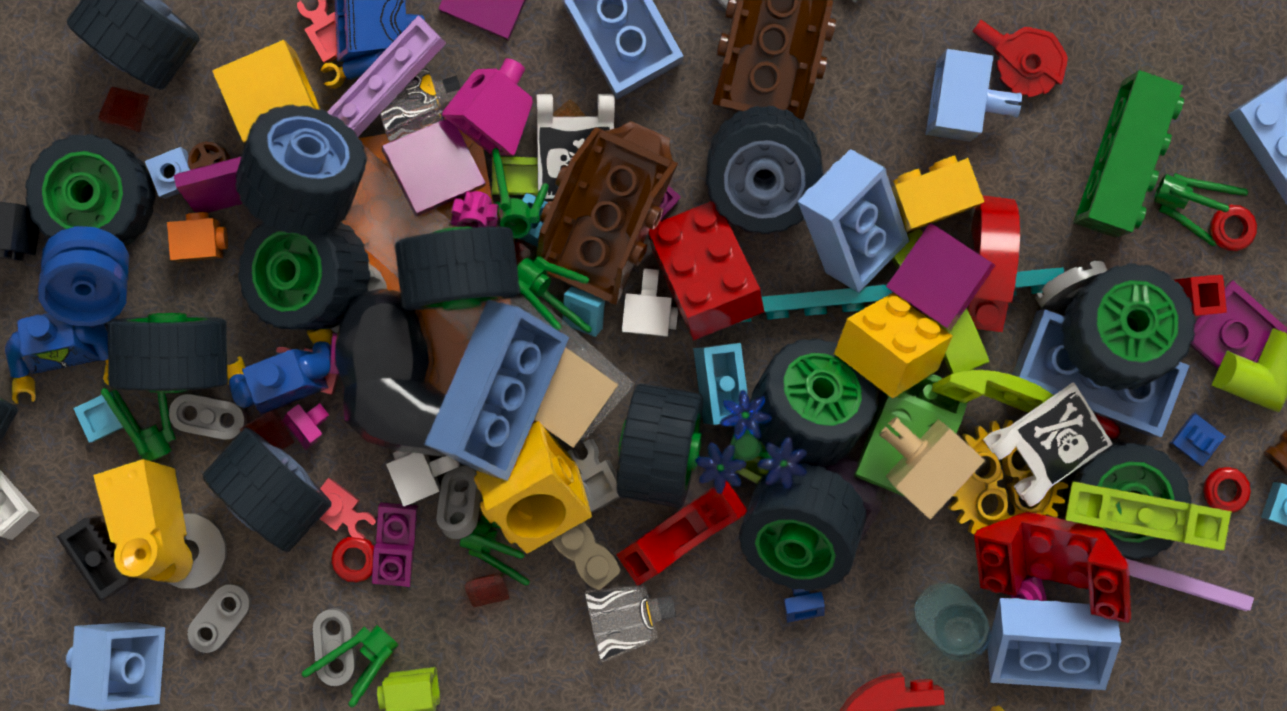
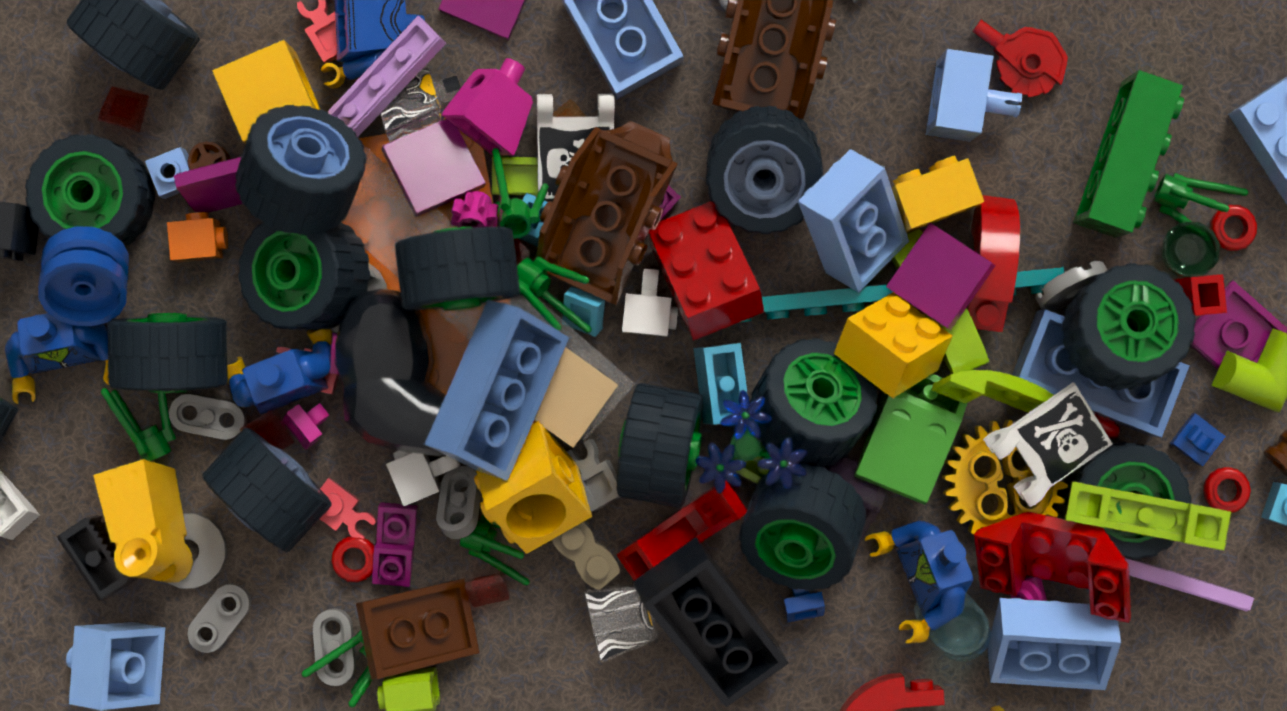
(97, 419): medium azure plate -> none
(417, 628): none -> reddish brown plate
(710, 622): none -> black brick
(931, 465): tan brick -> none
(935, 572): none -> blue torso
(1190, 249): none -> clear green hair

